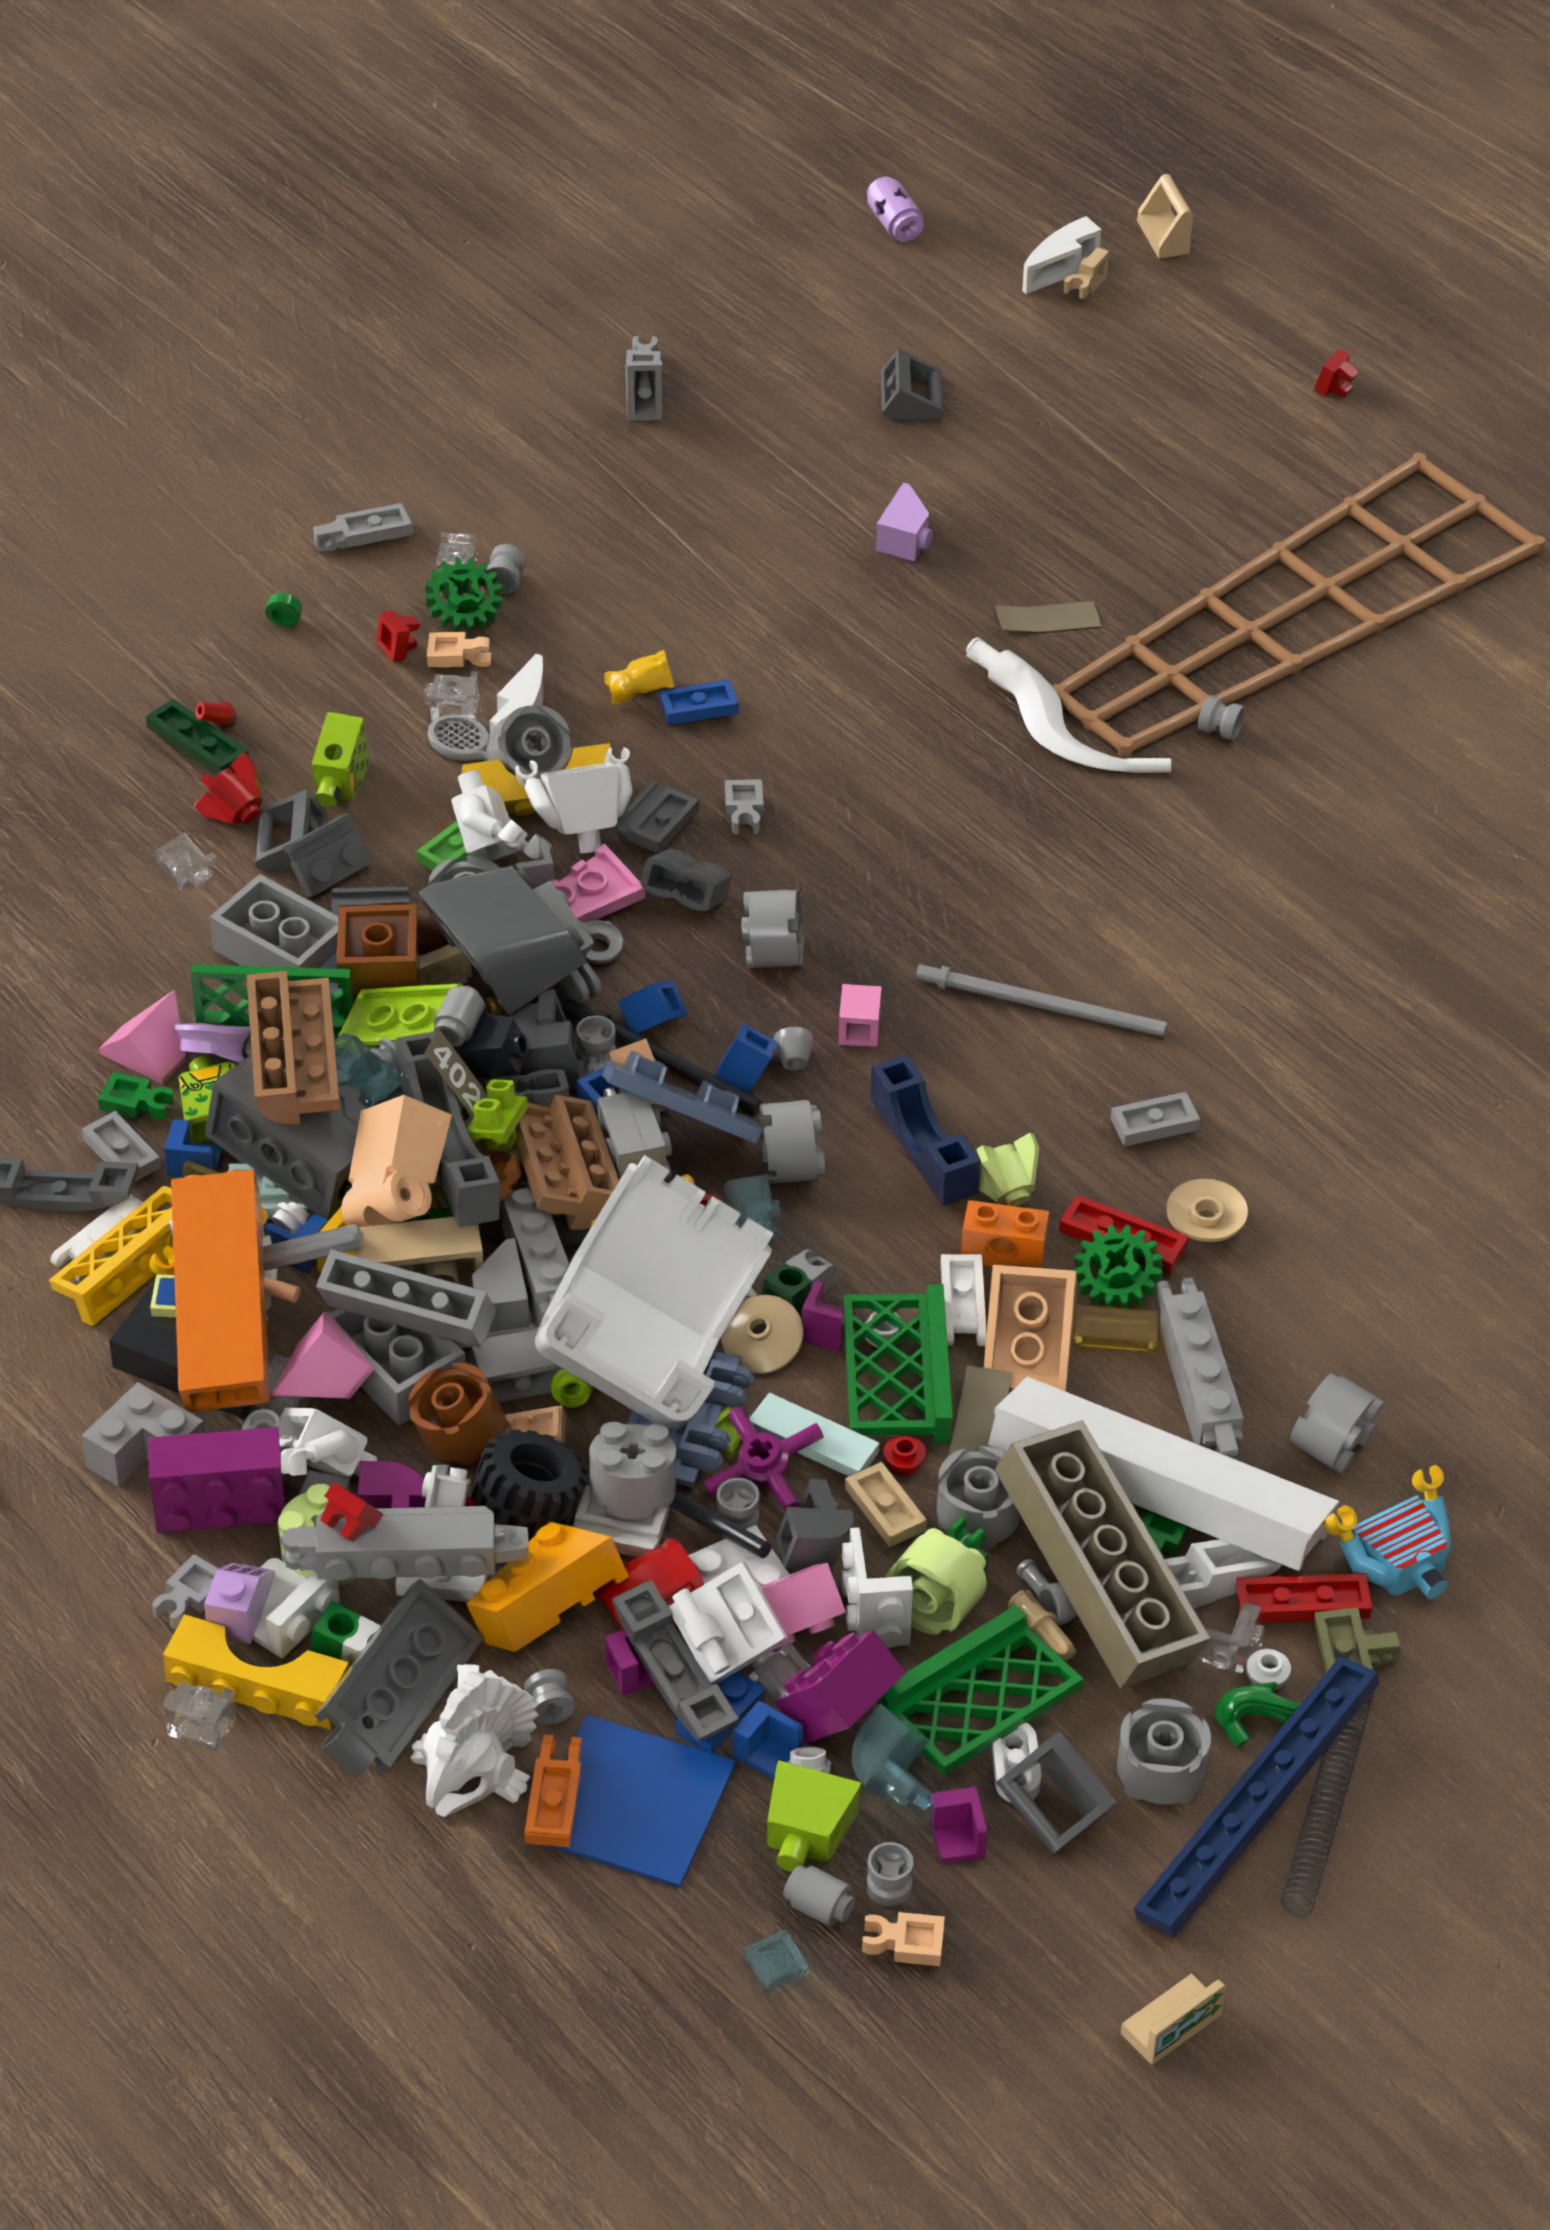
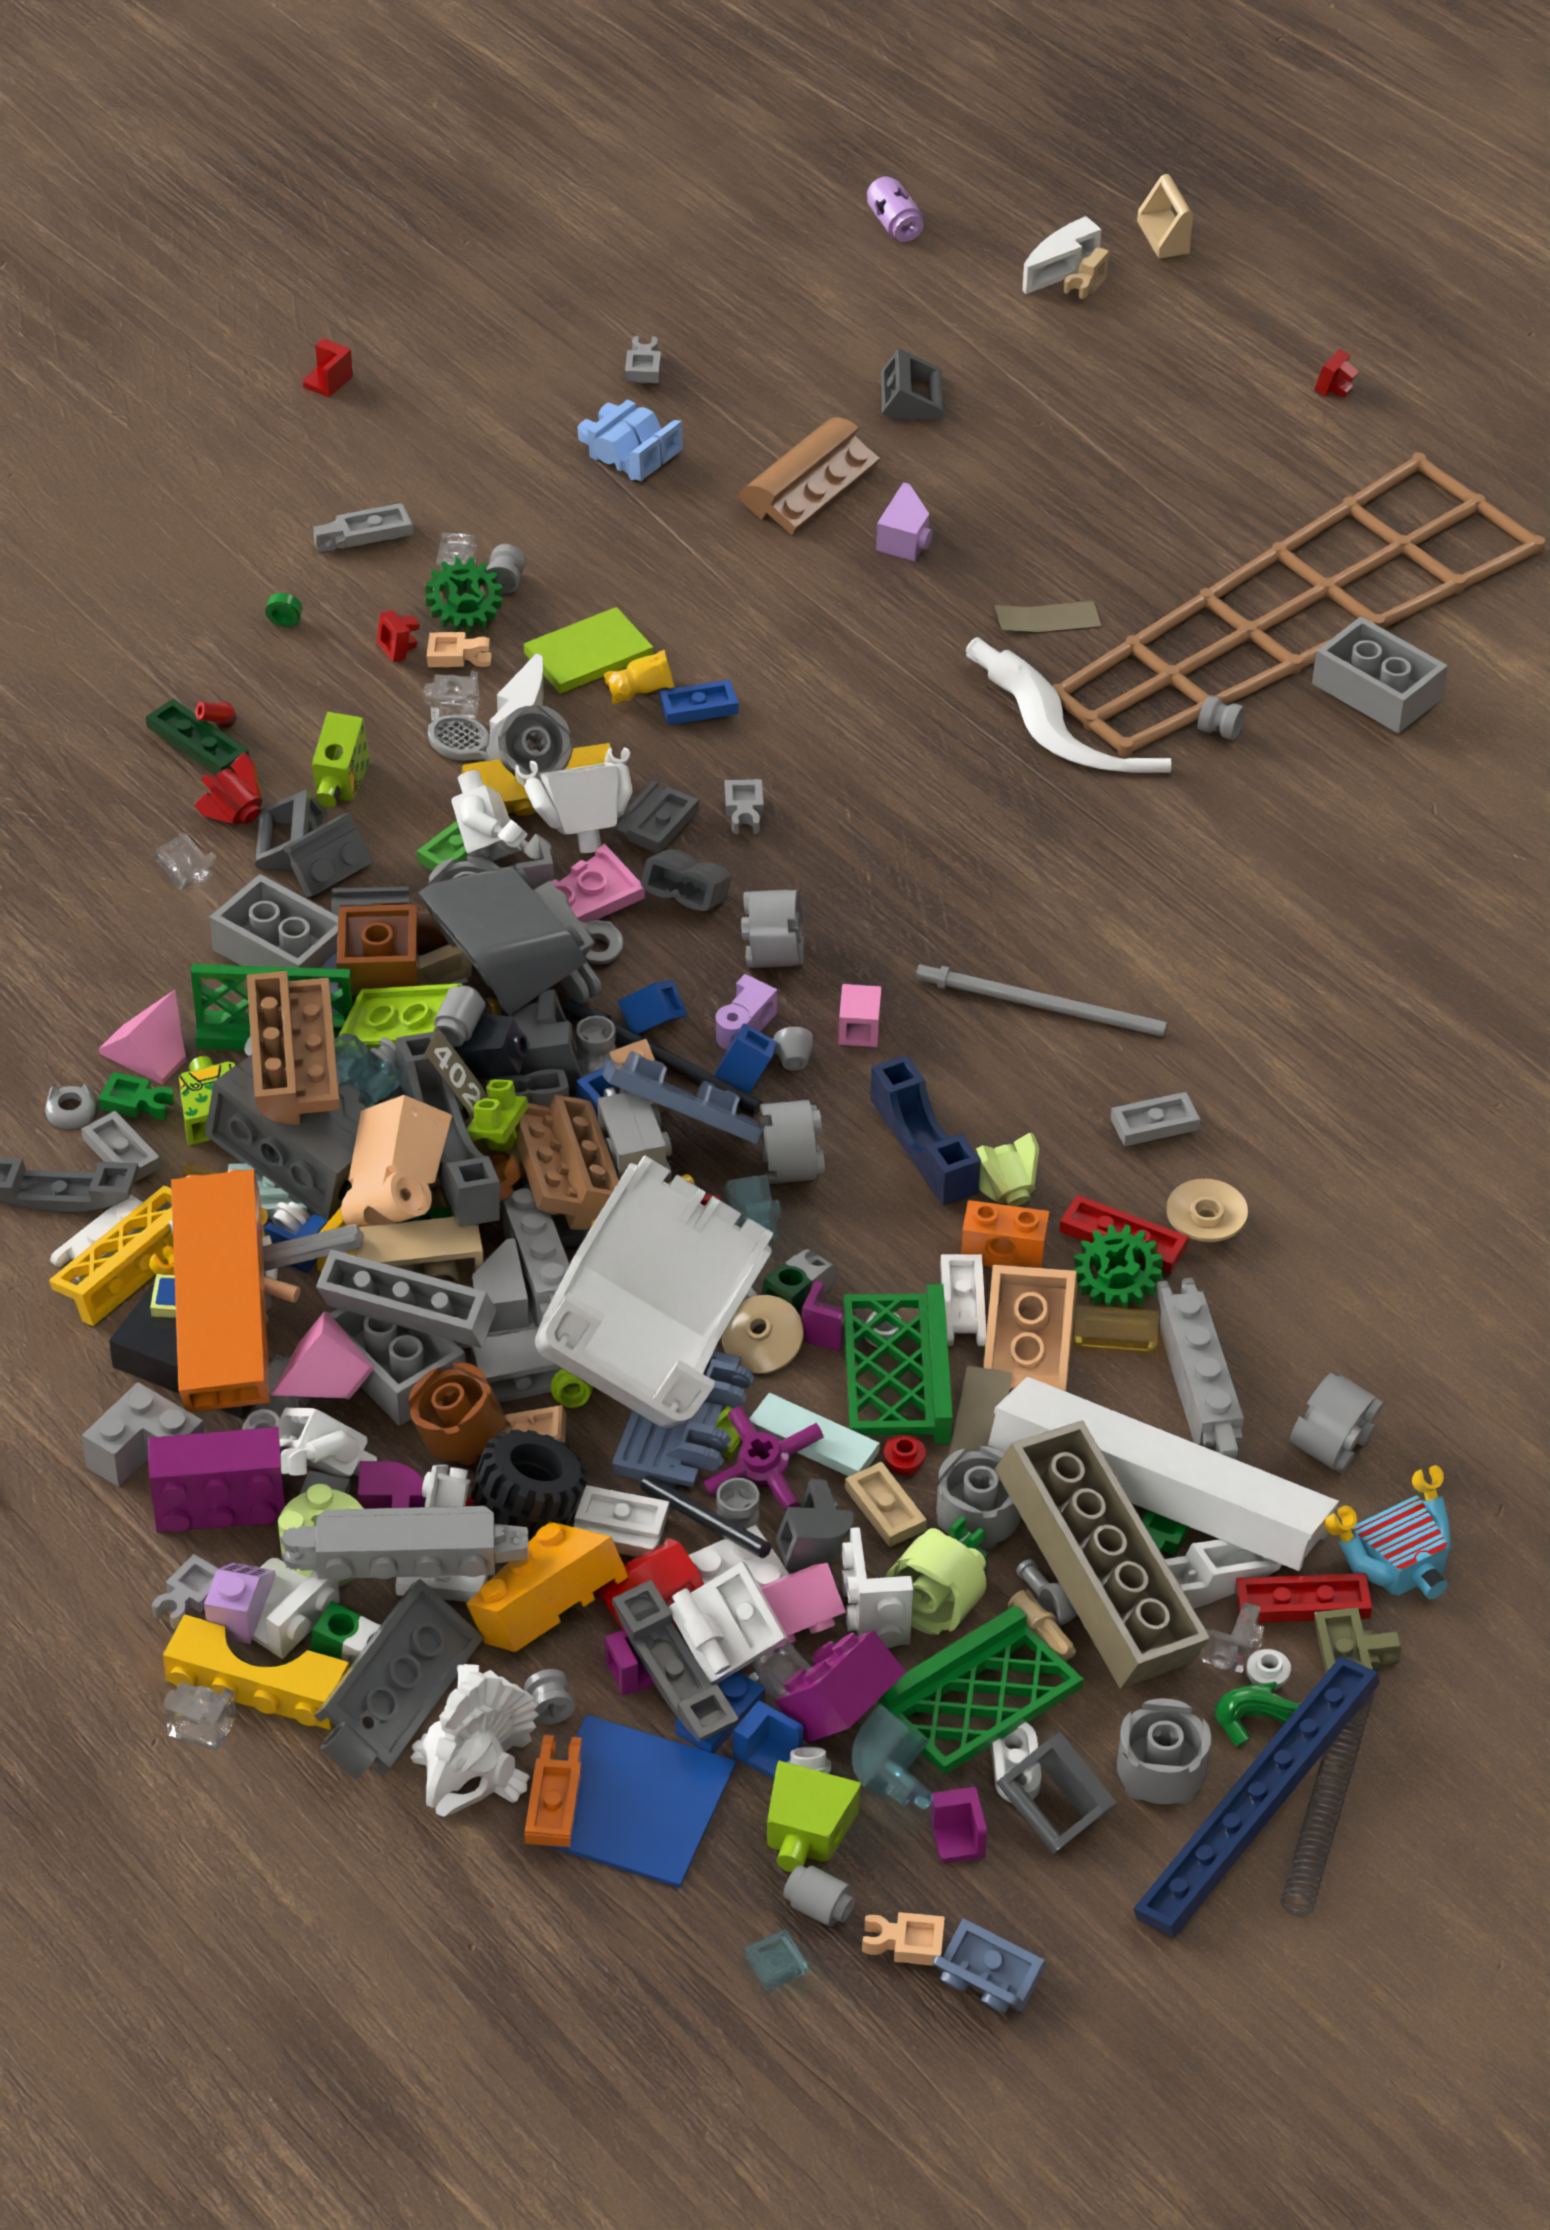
(70, 1118): none -> light grey piece
(180, 1149): blue panel -> none
(214, 1039): lavender hat -> none
(332, 368): none -> red panel
(356, 1511): red tile -> none
(589, 649): none -> lime tile
(631, 439): none -> light blue hips
(632, 1469): light grey brick -> none
(644, 390): light grey slope -> none
(753, 1005): none -> lavender leg
(810, 475): none -> medium nougat brick
(889, 1874): light grey wheel -> none
(991, 1966): none -> sand blue bracket
(1174, 2017): tan panel -> none
(1379, 674): none -> light grey brick

